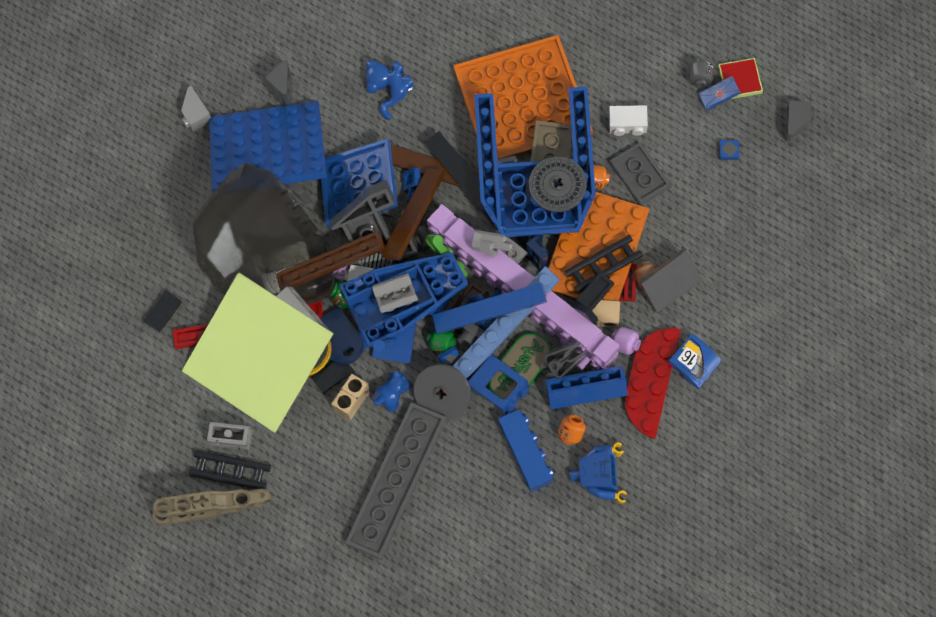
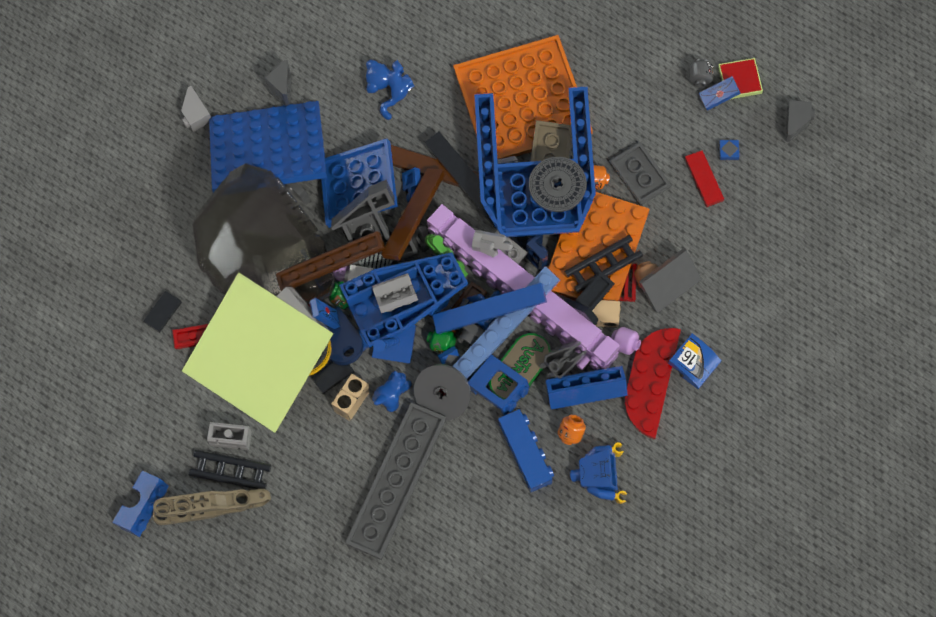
(136, 518): none -> blue arch
(324, 313): none -> blue tile
(628, 120): white brick -> none
(704, 178): none -> red tile

